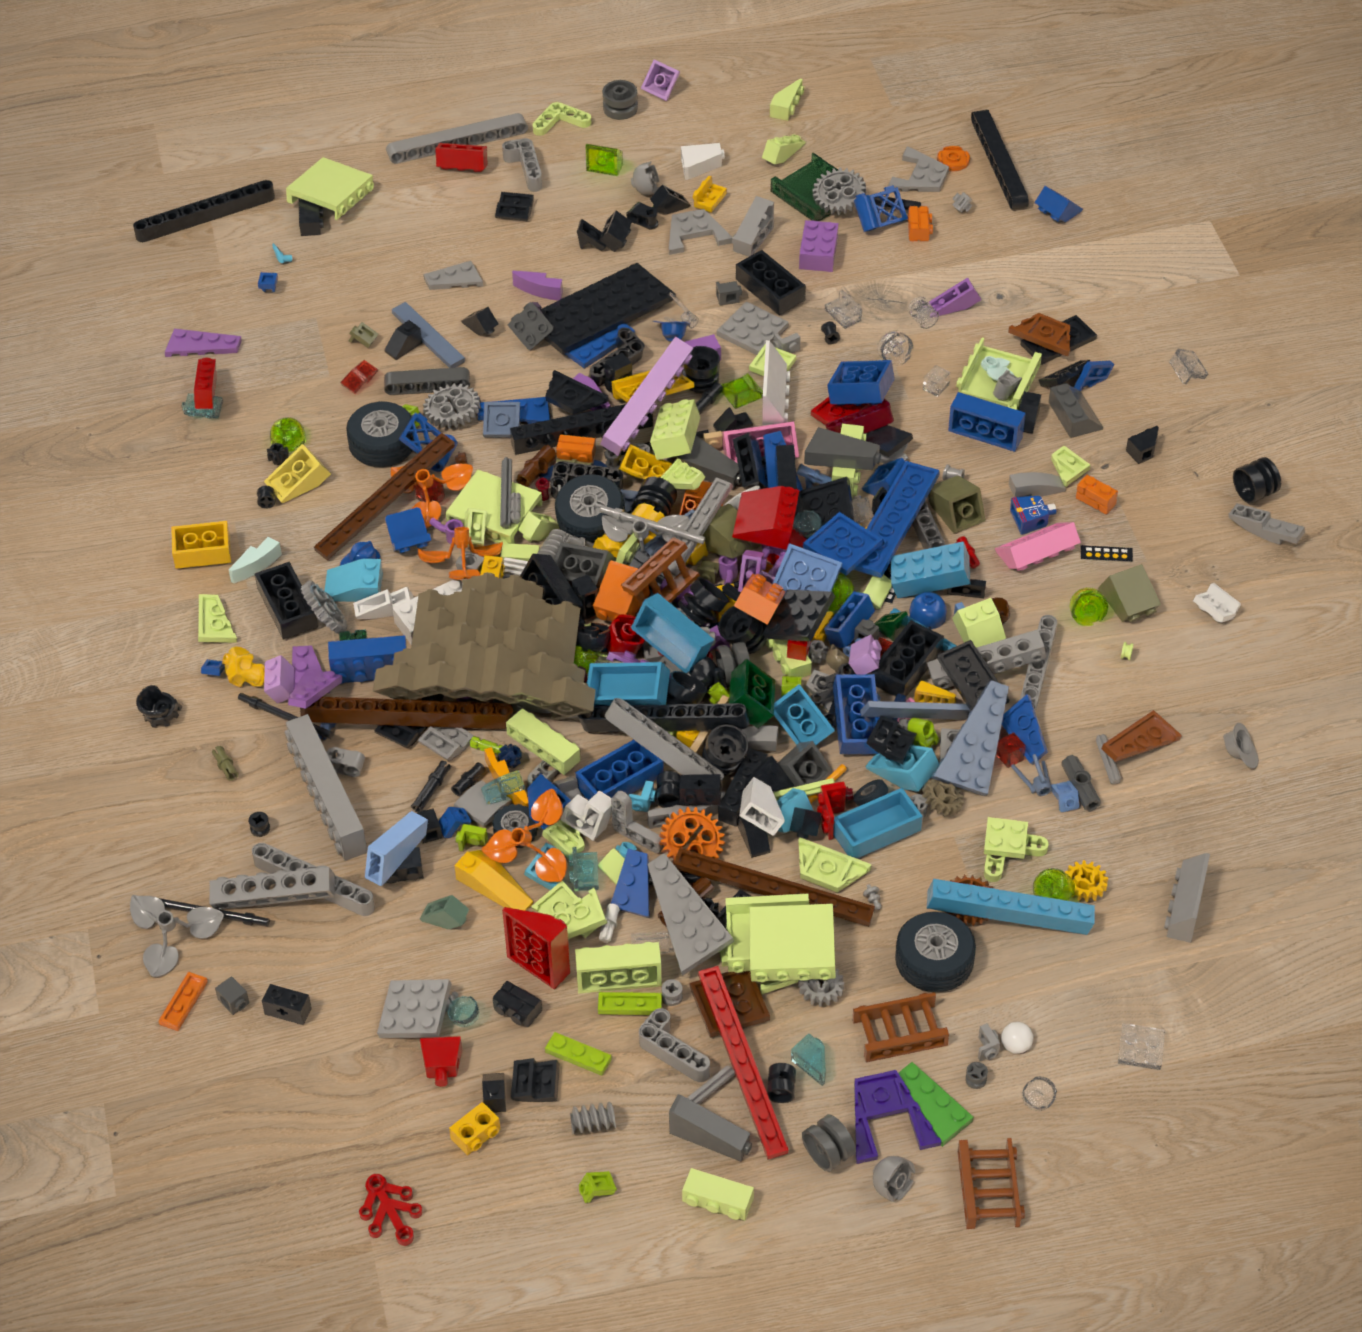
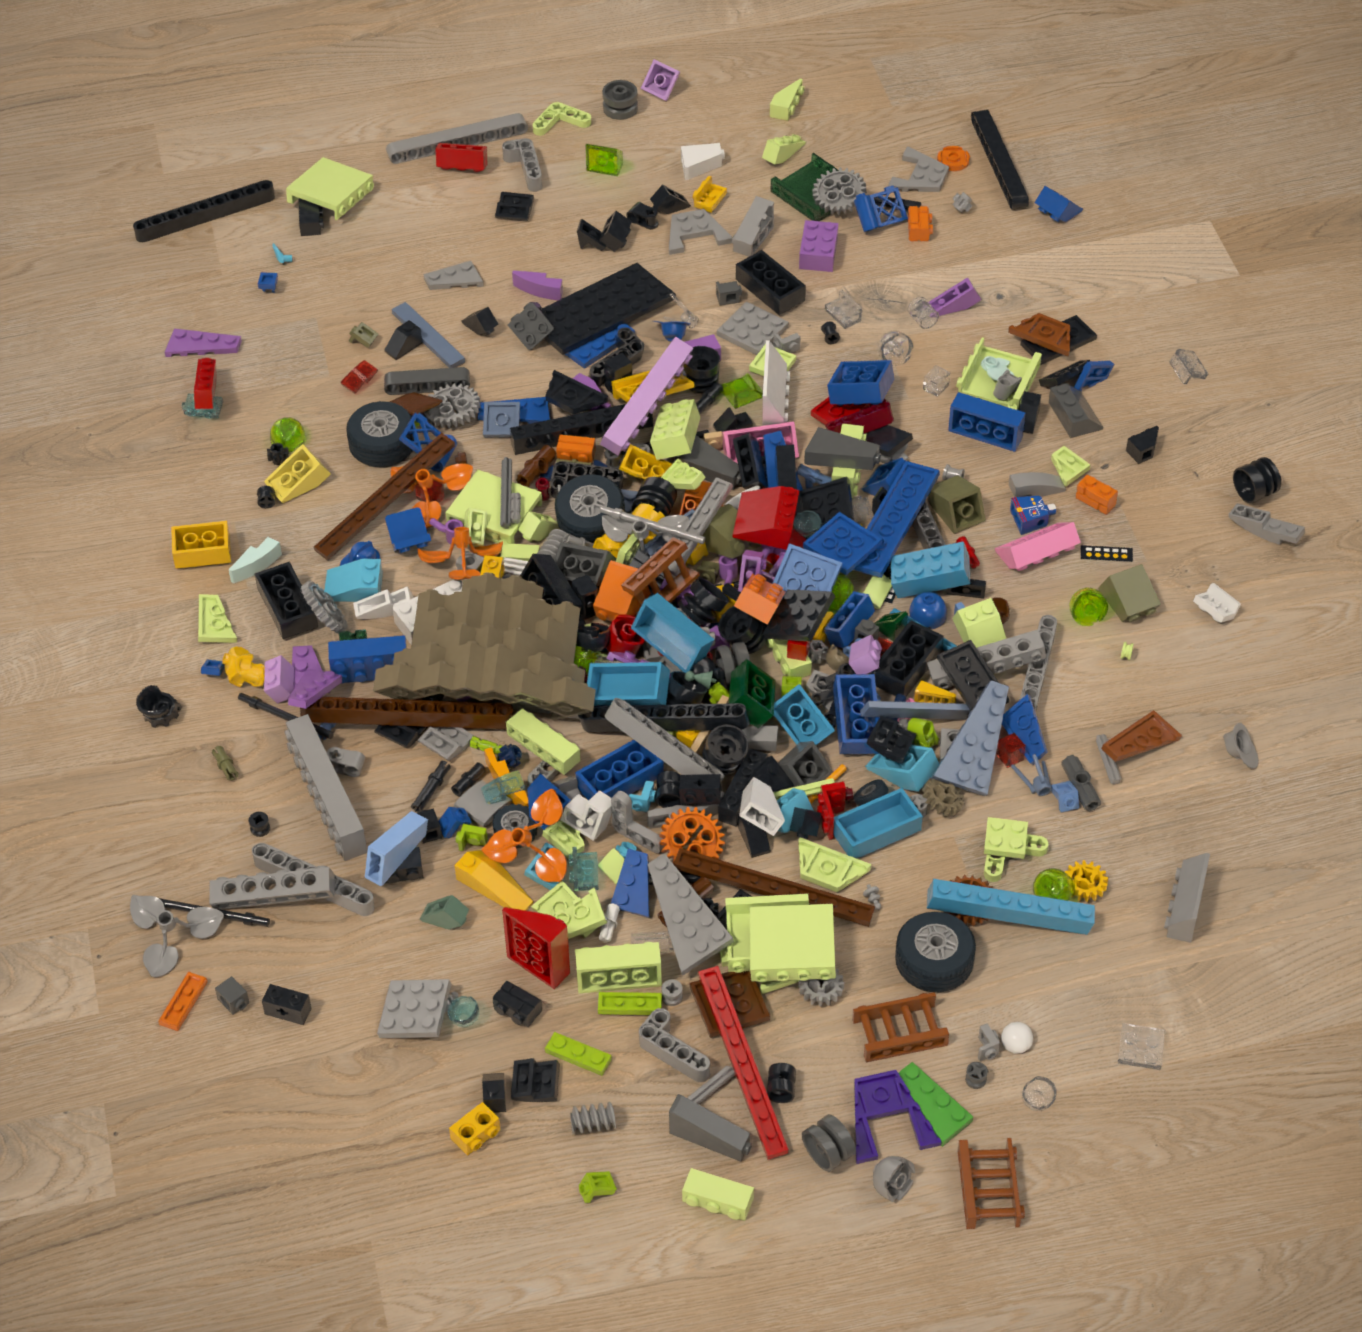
(389, 1206): red plant -> none
(417, 402): none -> reddish brown window
(441, 1057): red torso -> none
(645, 179): light grey cylinder -> none
(703, 678): none -> sand green piece
(810, 1057): clear light blue slope -> none

